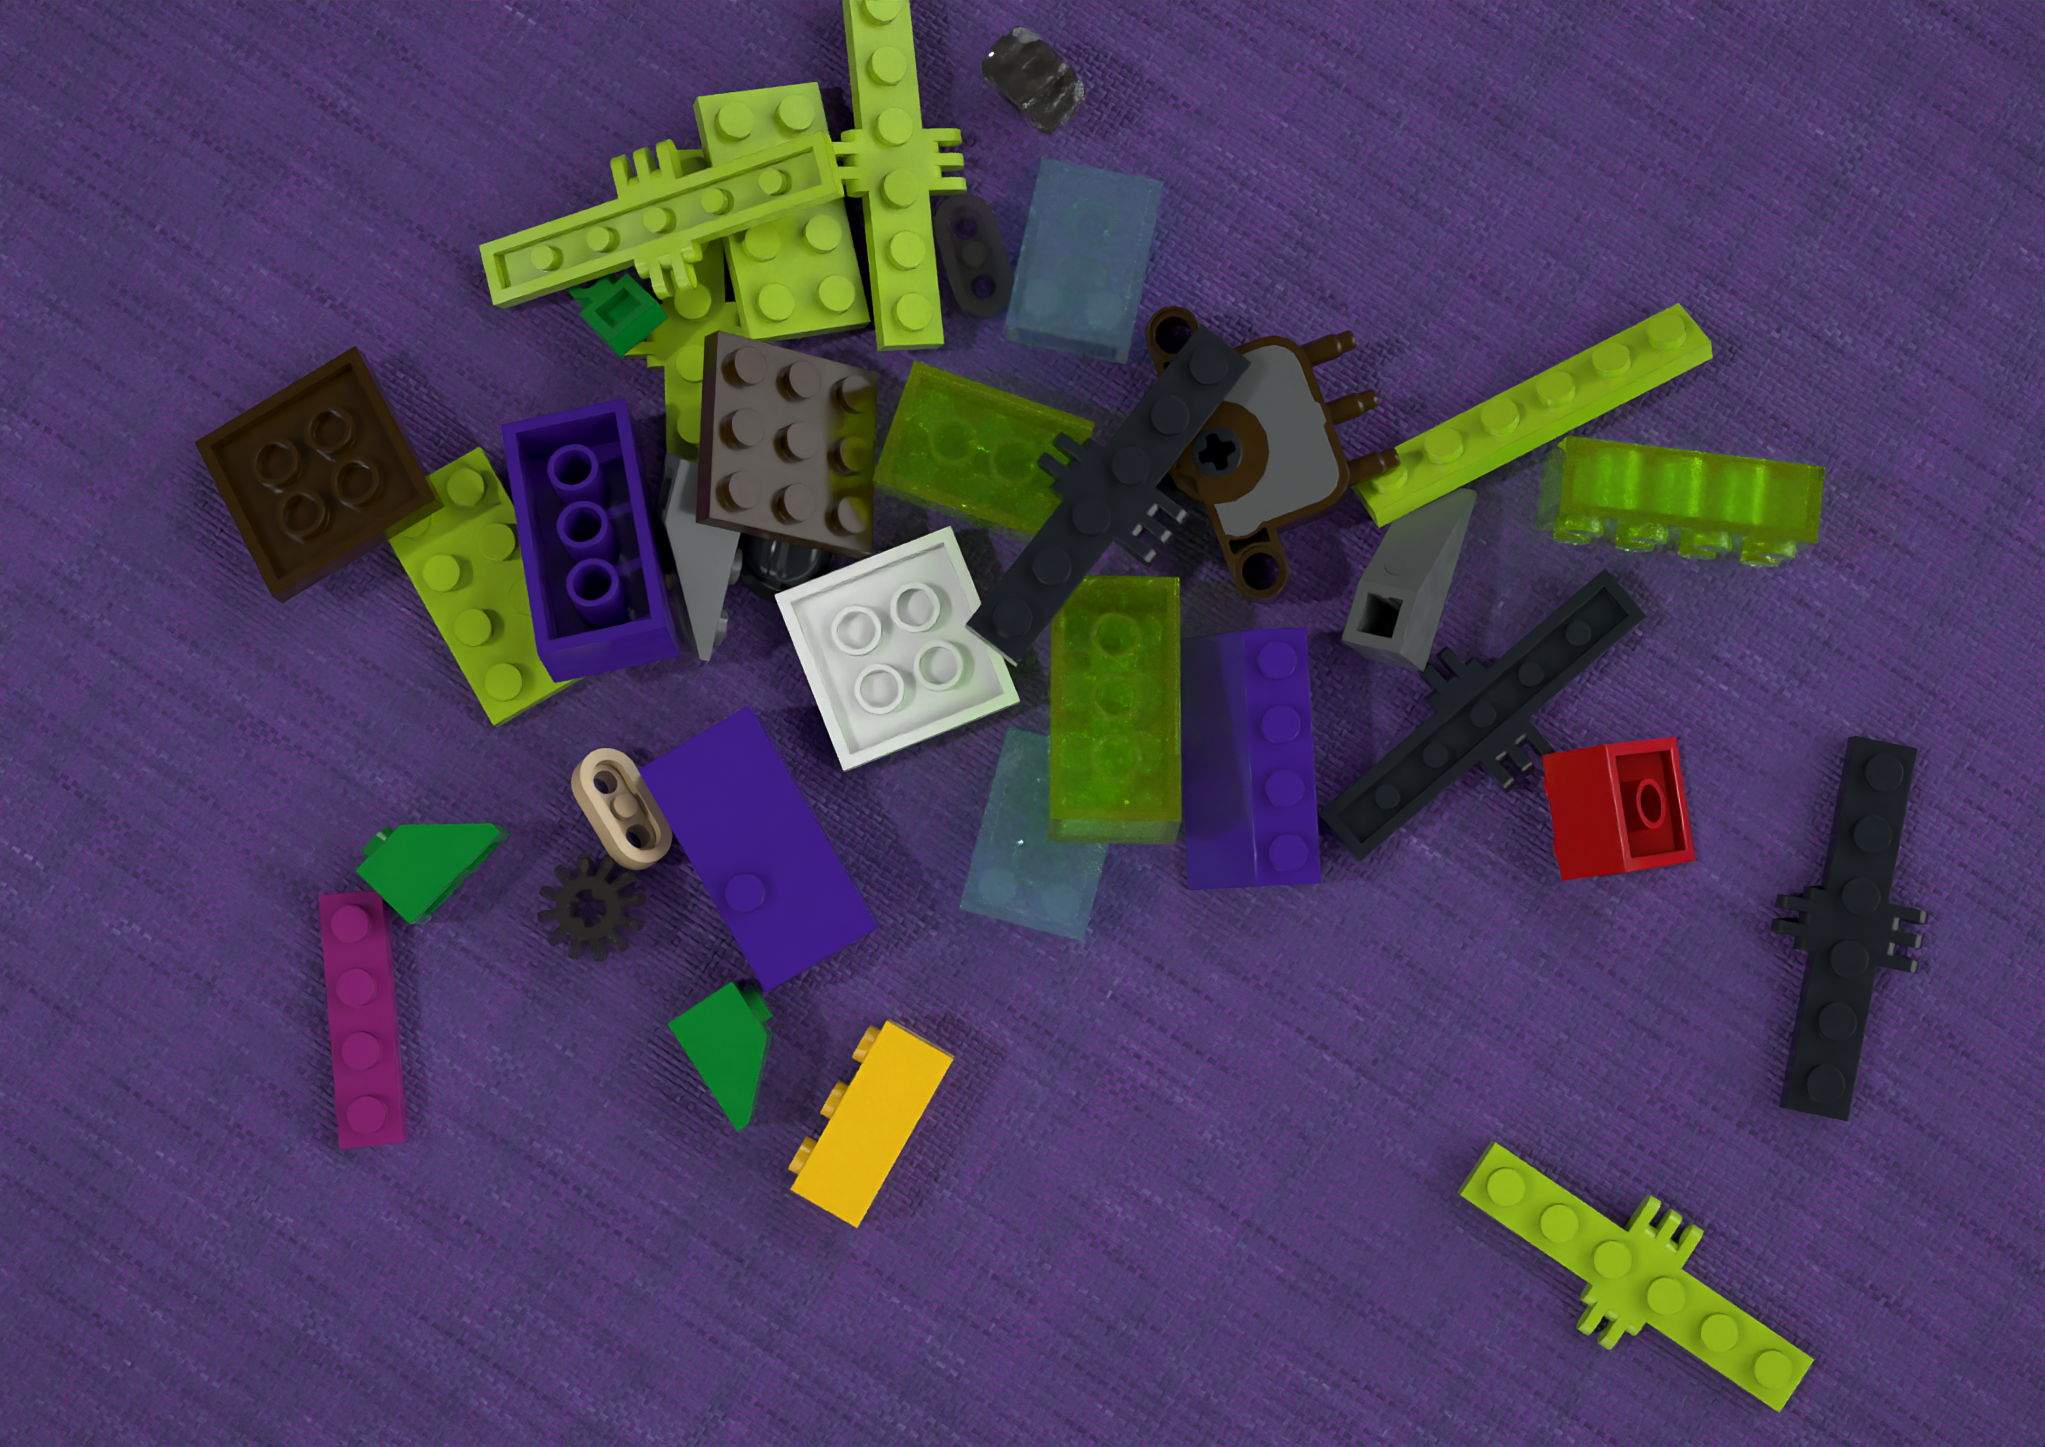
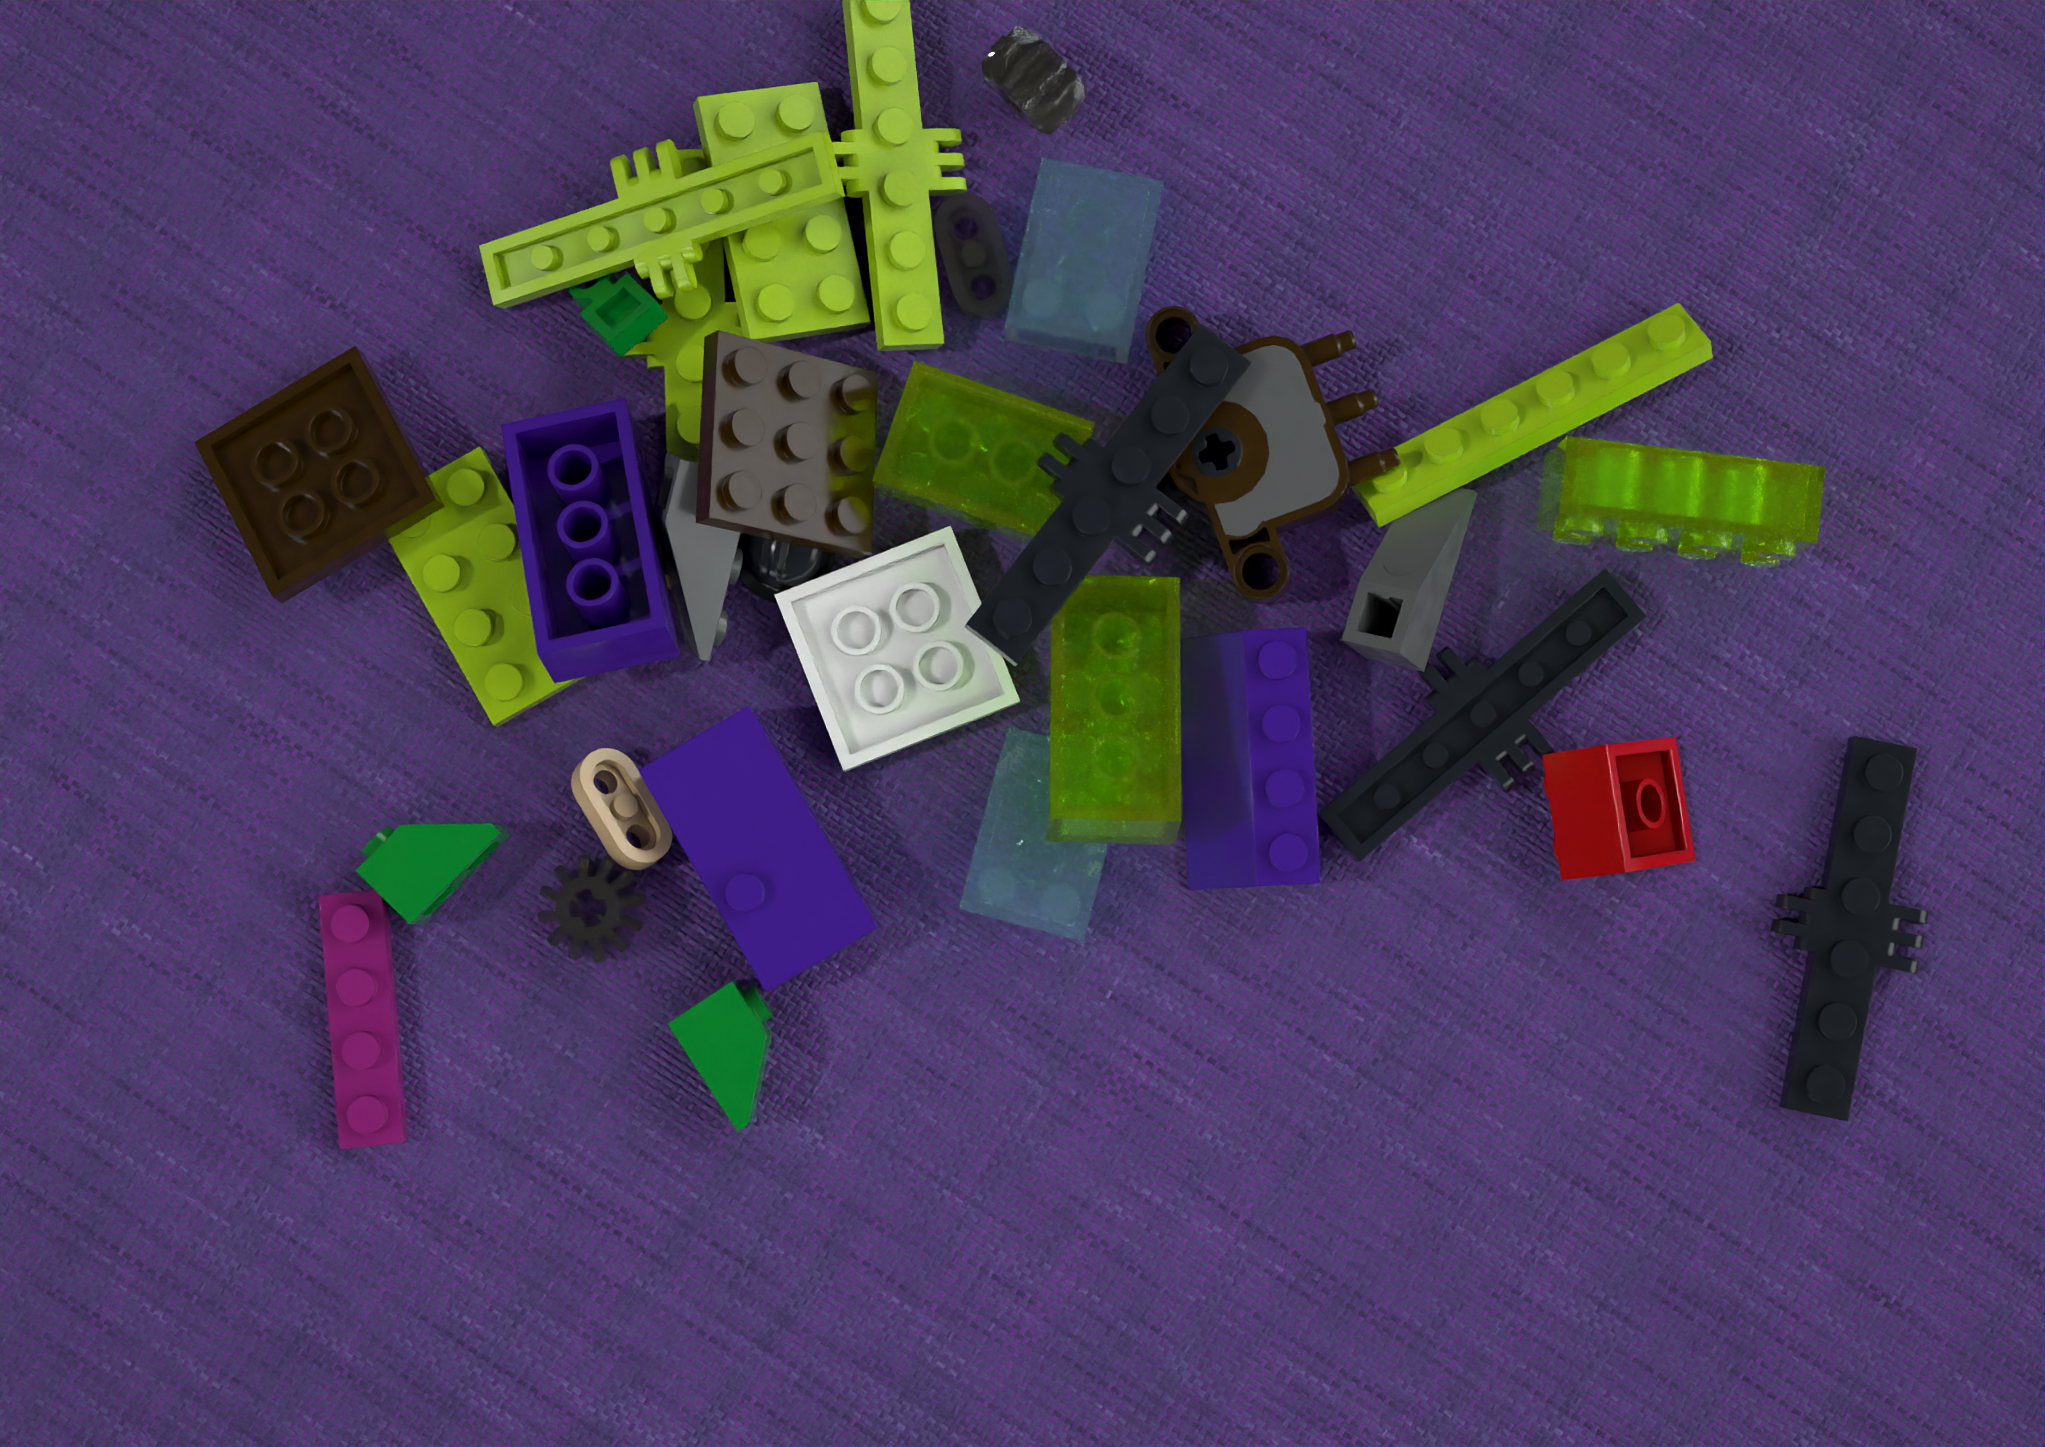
(869, 1120): yellow brick -> none
(1636, 1275): lime hinge -> none

